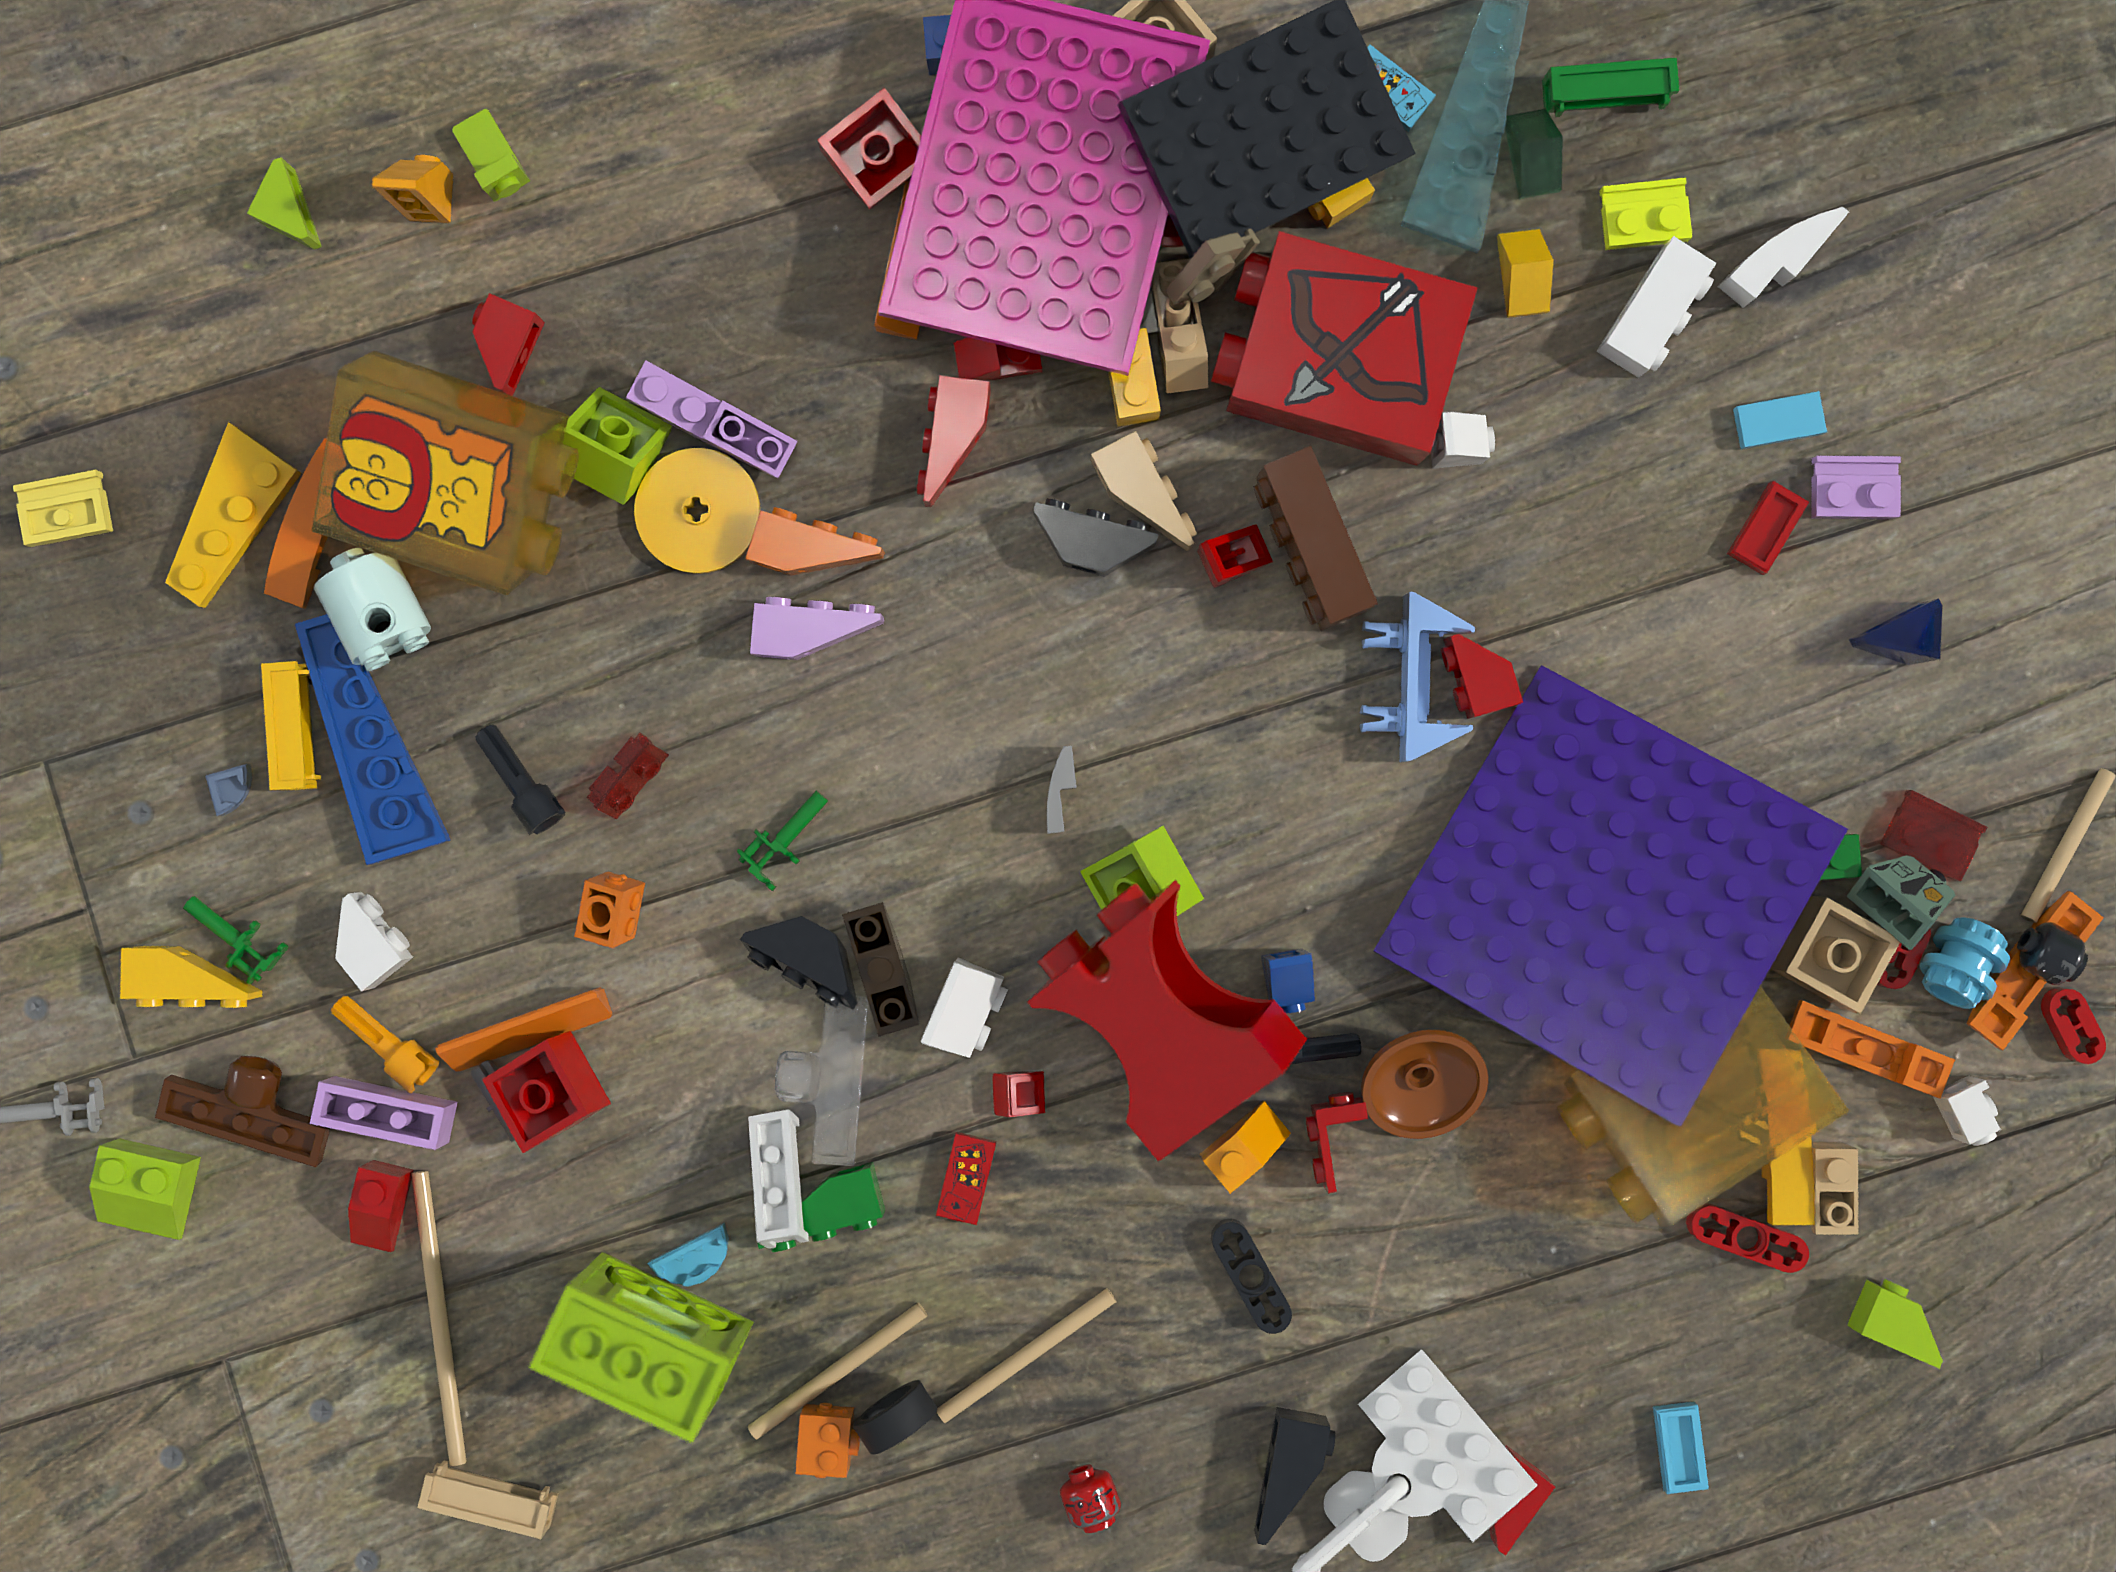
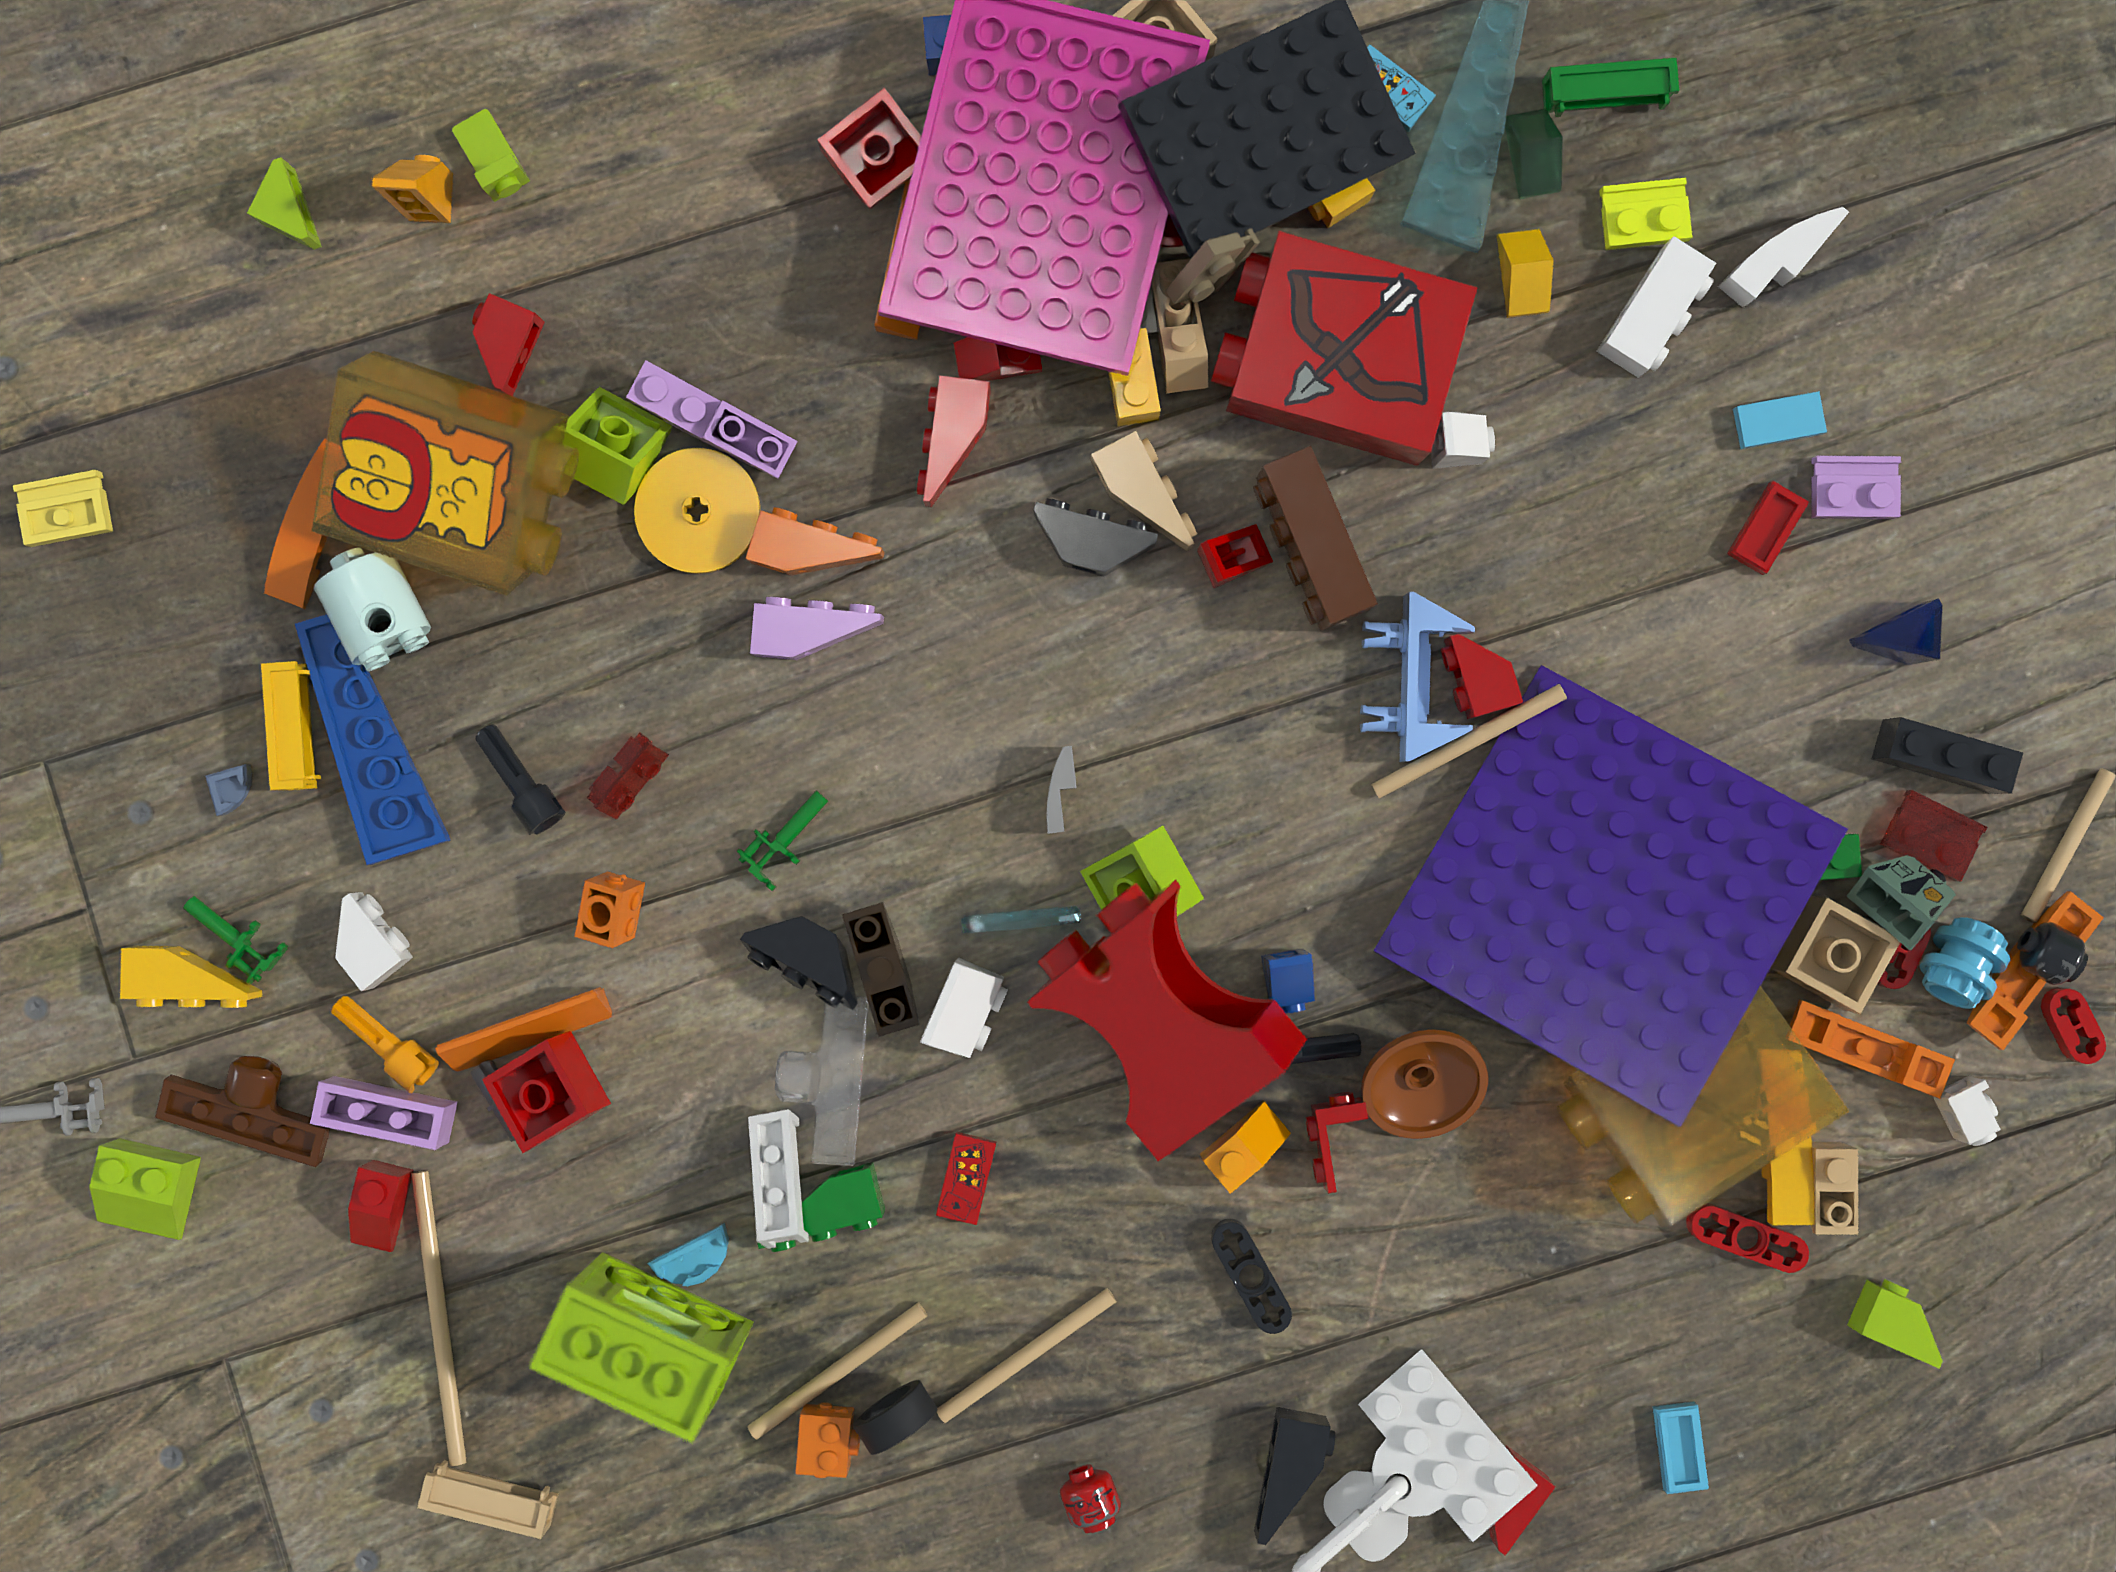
(232, 508): yellow wing -> none
(1018, 1093): red slope -> none
(1021, 919): none -> clear light blue tile
(1469, 741): none -> tan piece
(1947, 756): none -> black brick

